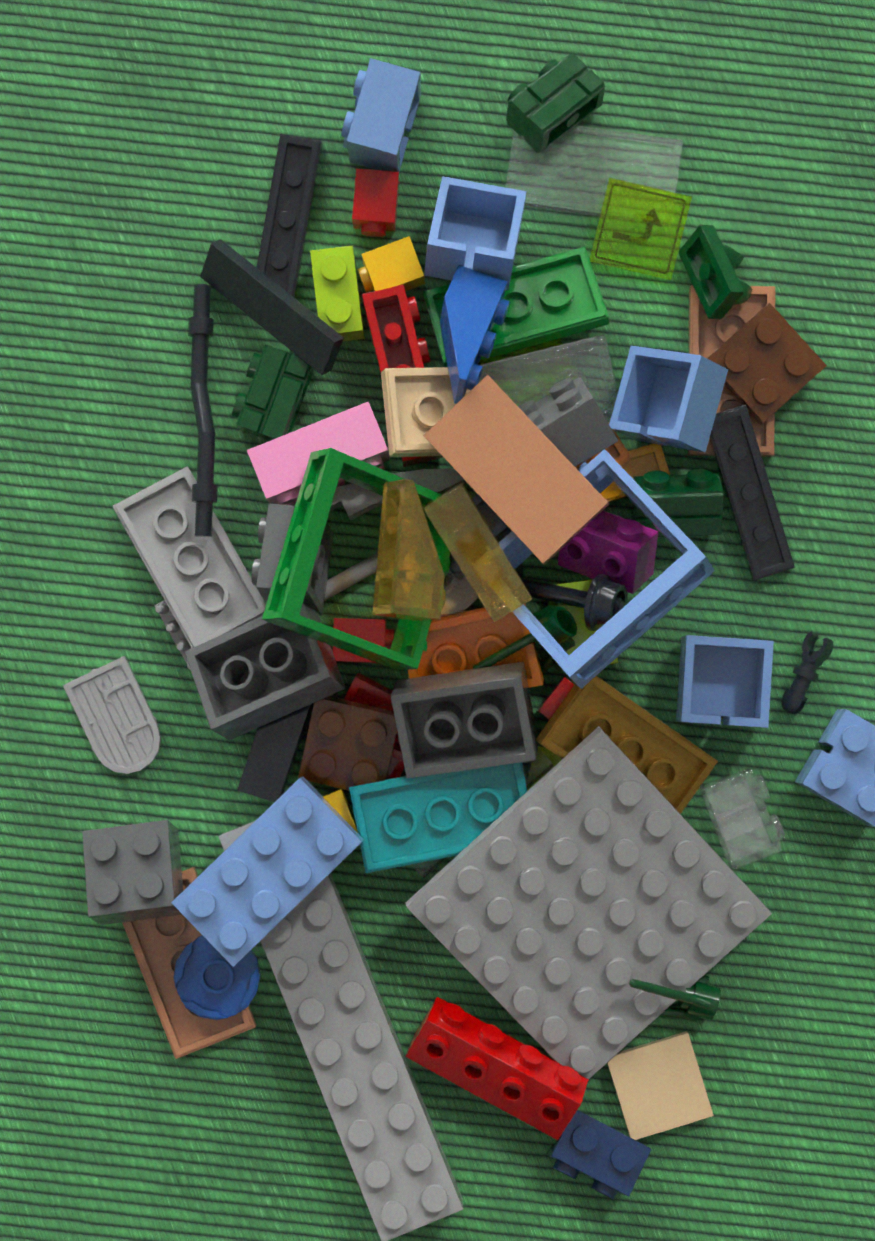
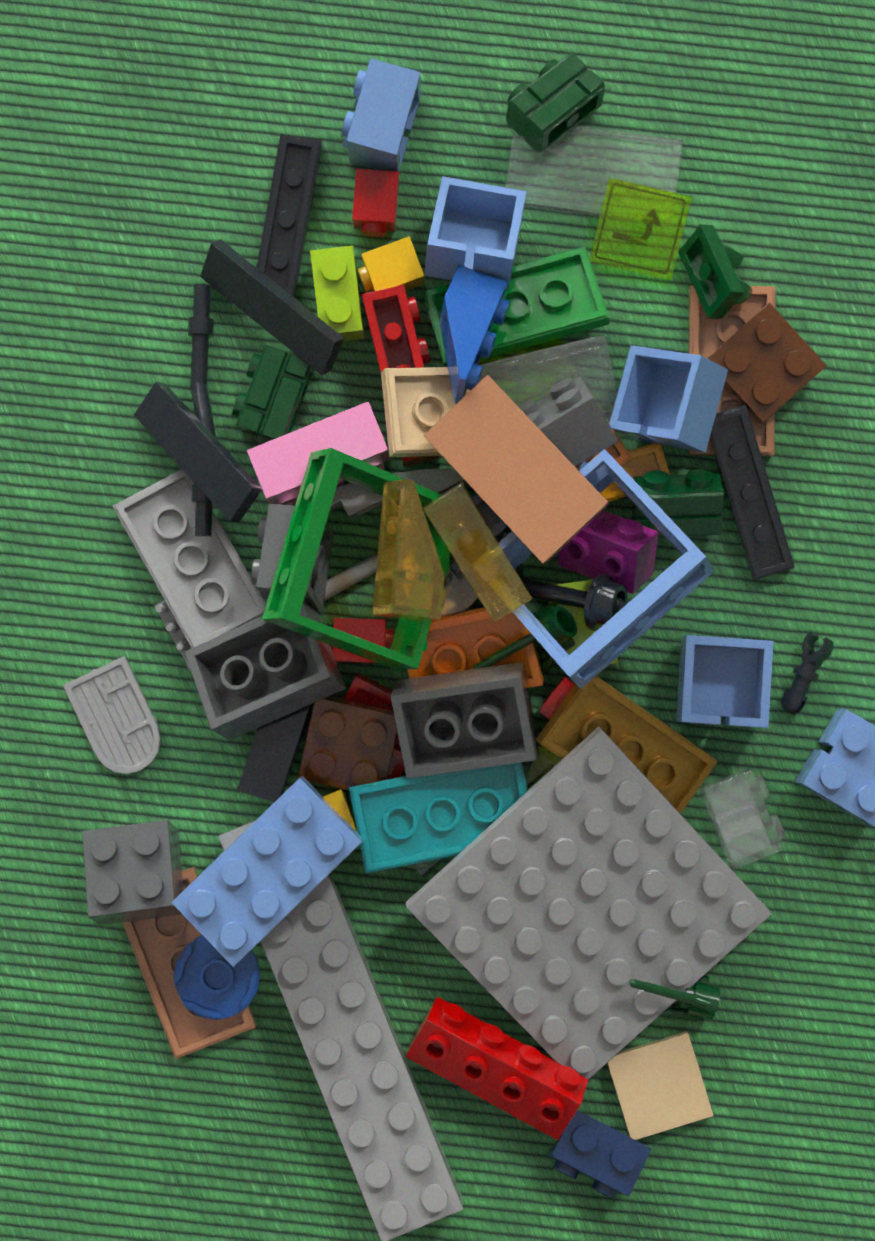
(198, 452): none -> black tile

